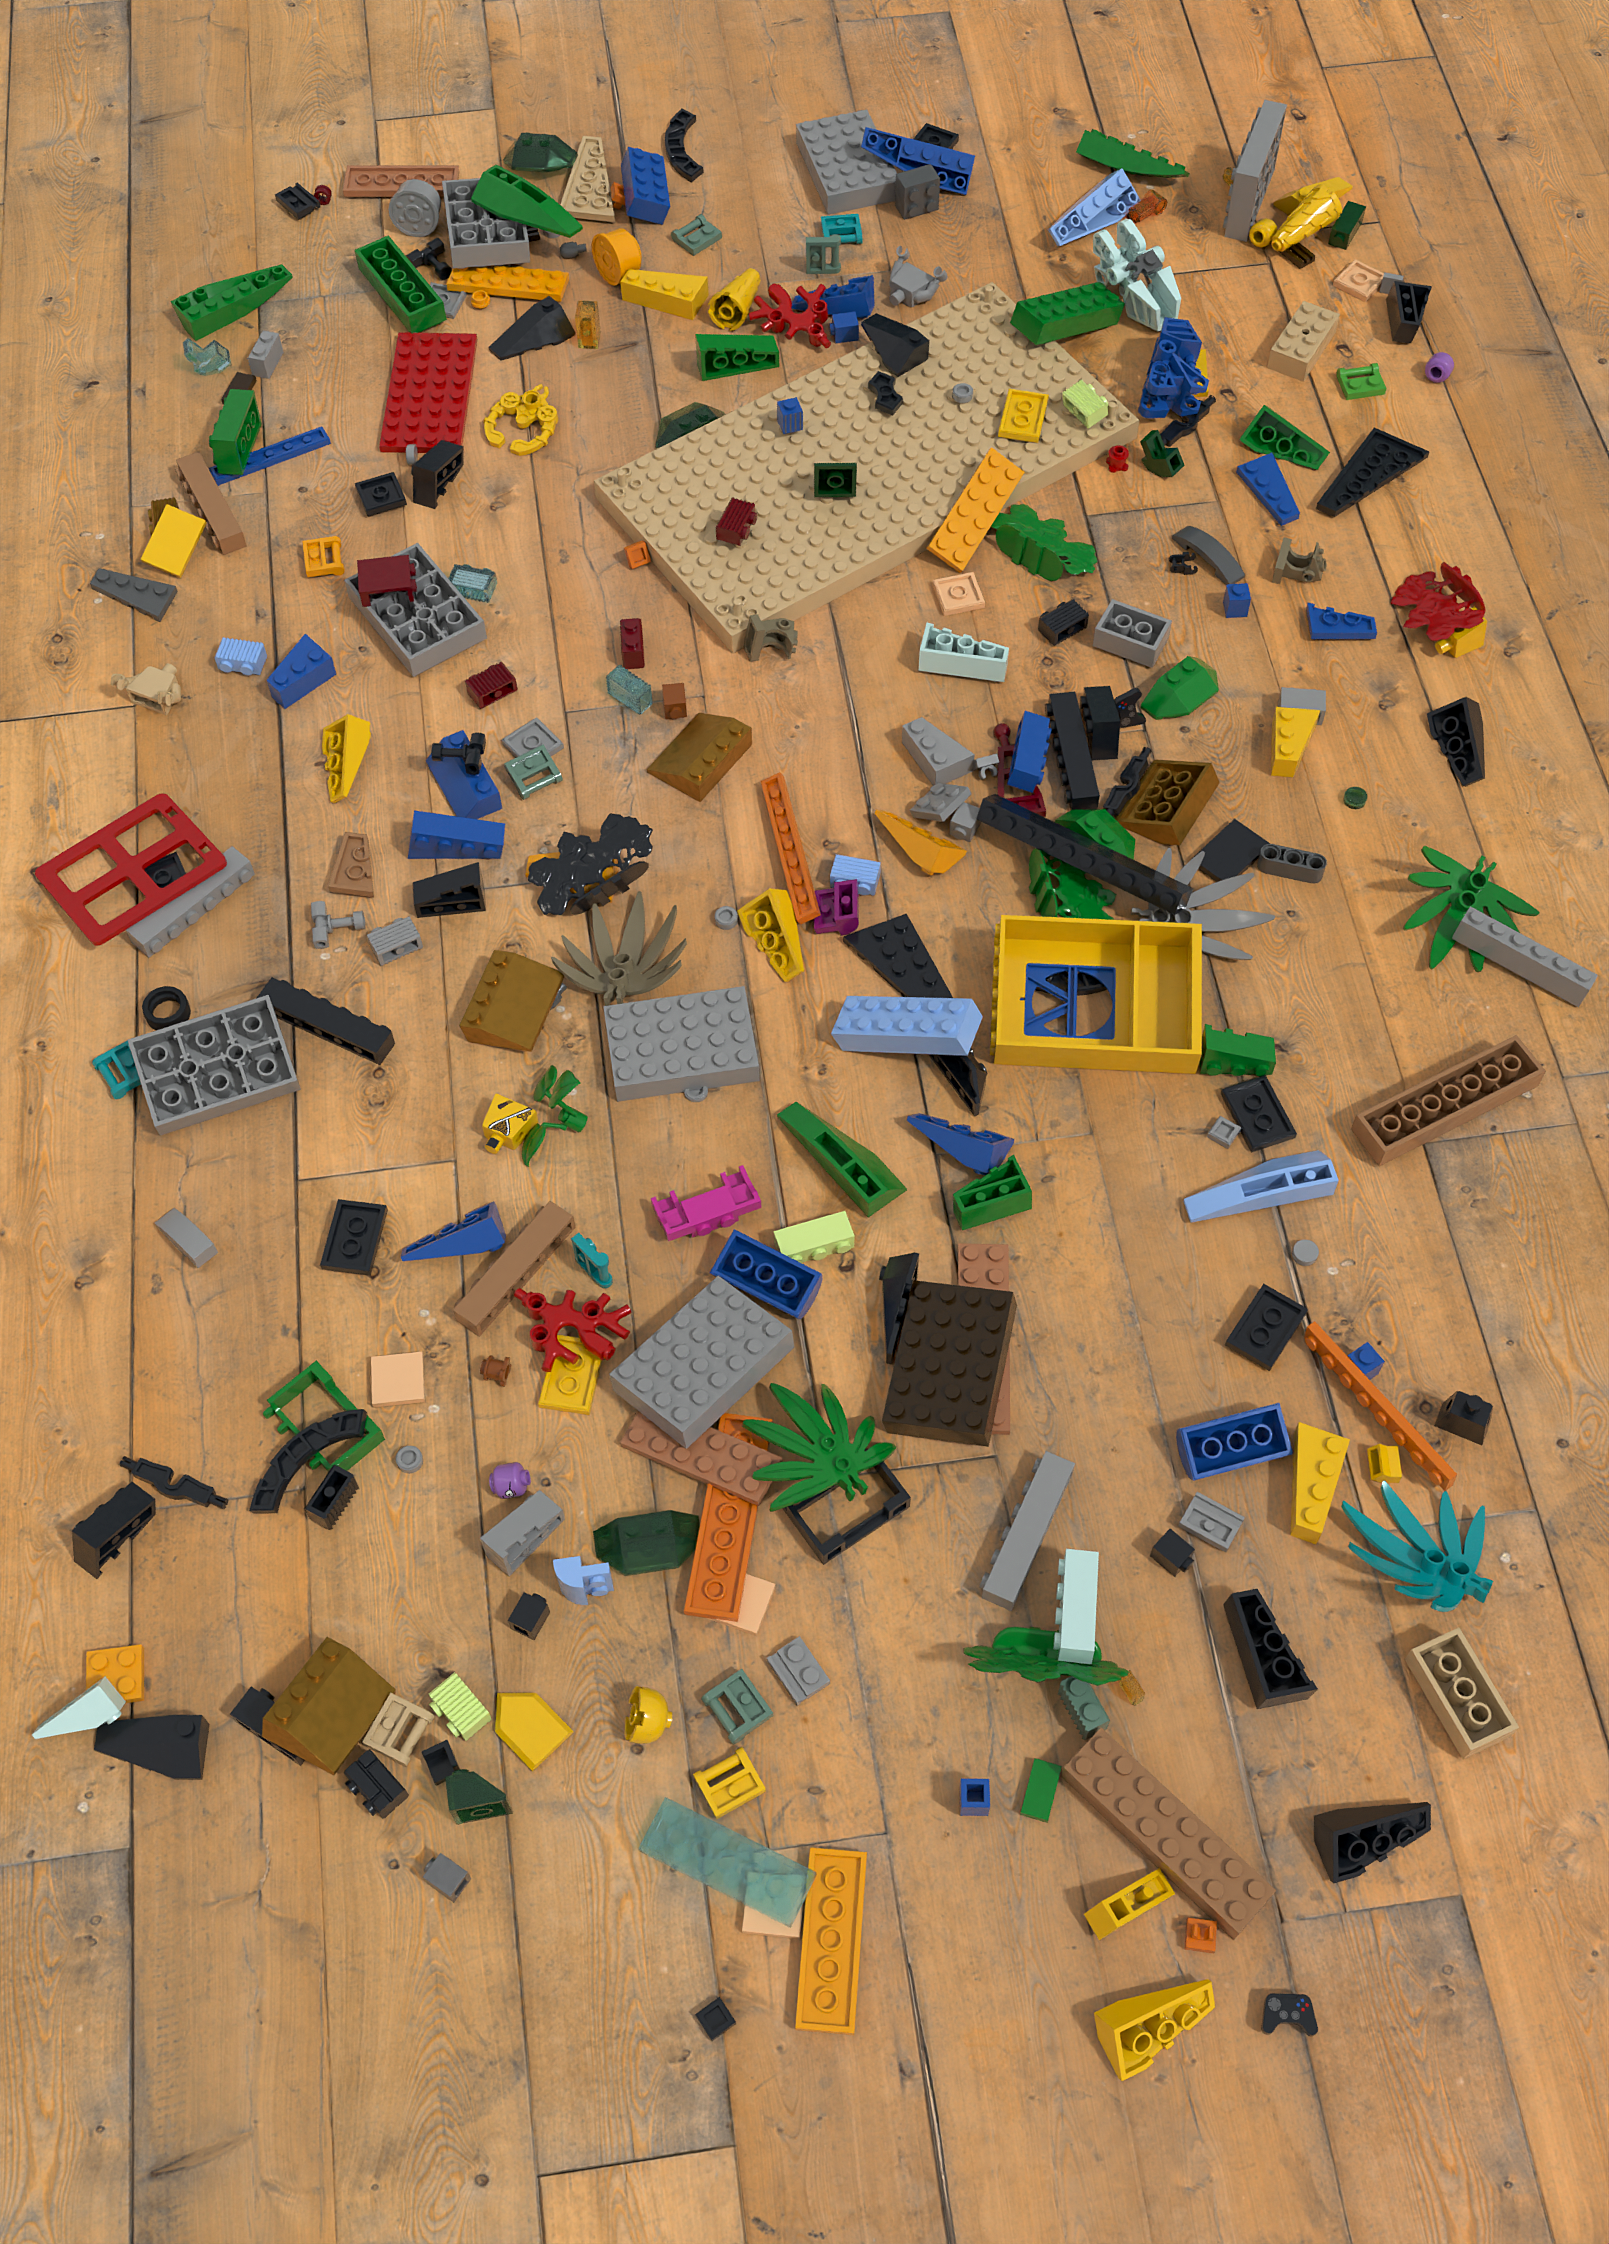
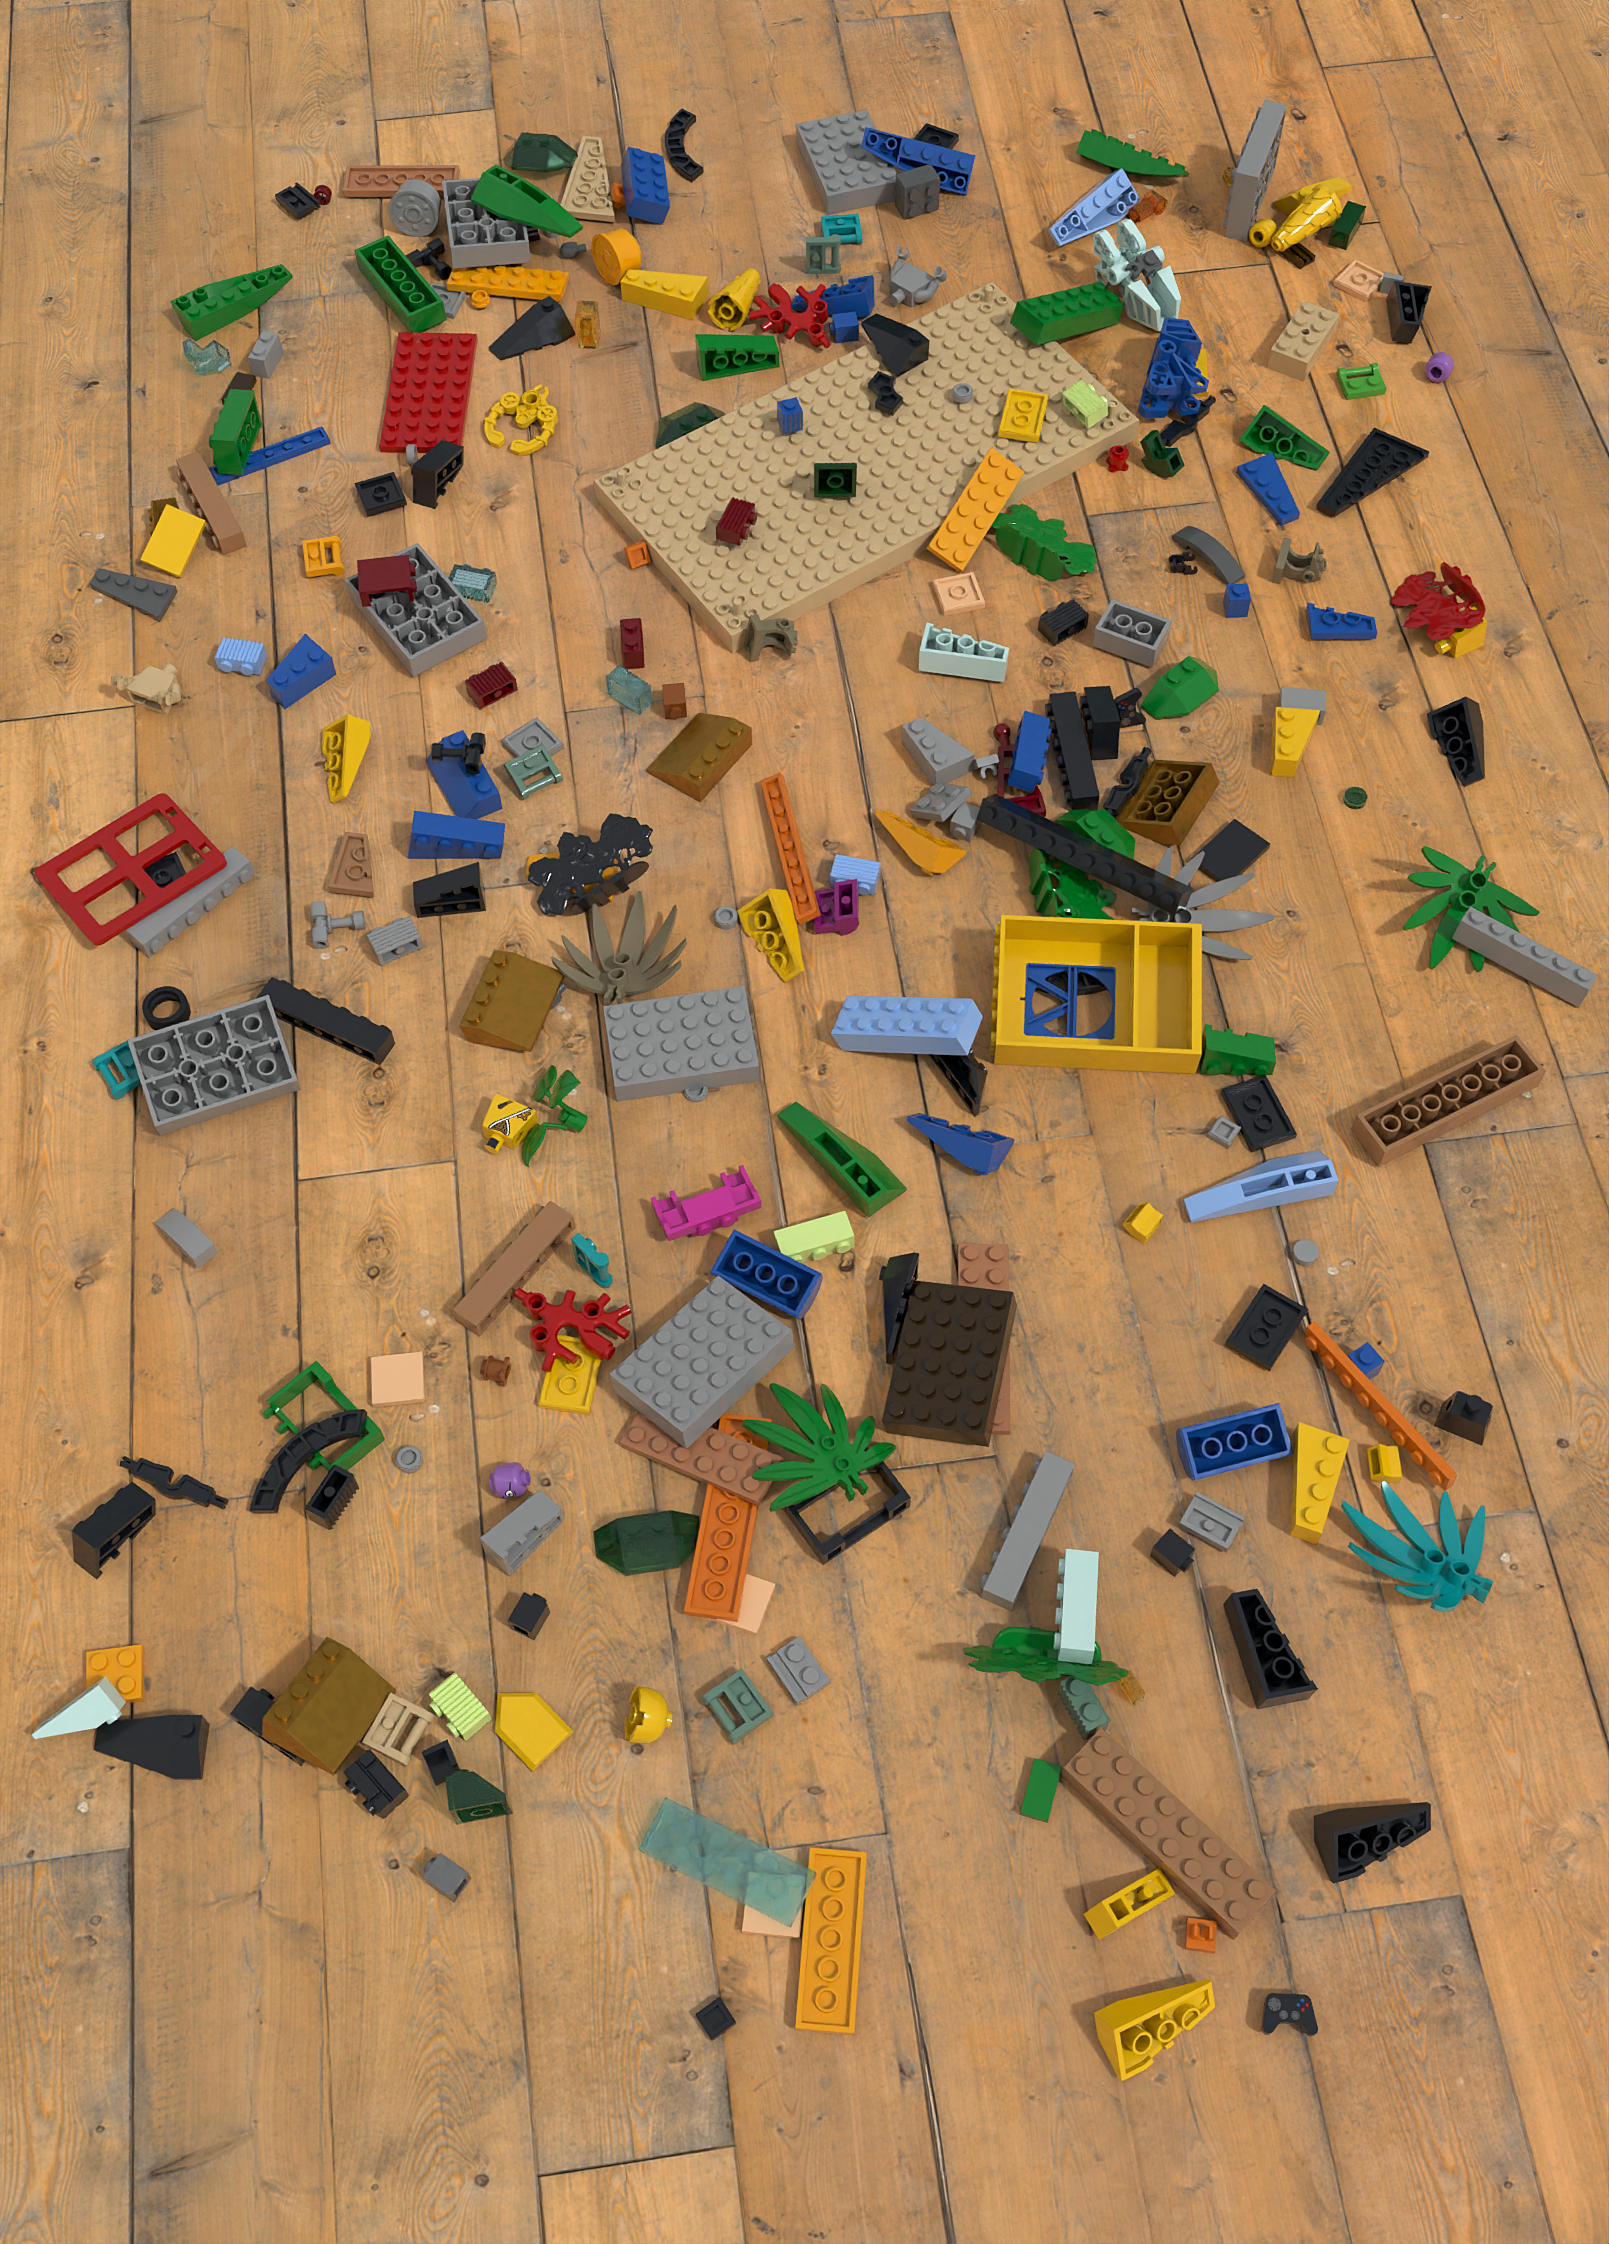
(354, 1237): black plate -> none
(475, 1234): blue wedge -> none
(579, 1580): light blue brick -> none
(700, 238): sand green plate -> none
(735, 1789): yellow plate -> none
(899, 958): black wing -> none
(974, 1797): blue brick -> none
(993, 1196): green wedge -> none
(1143, 1222): none -> yellow piece
(1291, 863): dark grey beam -> none
(1477, 1715): tan brick -> none

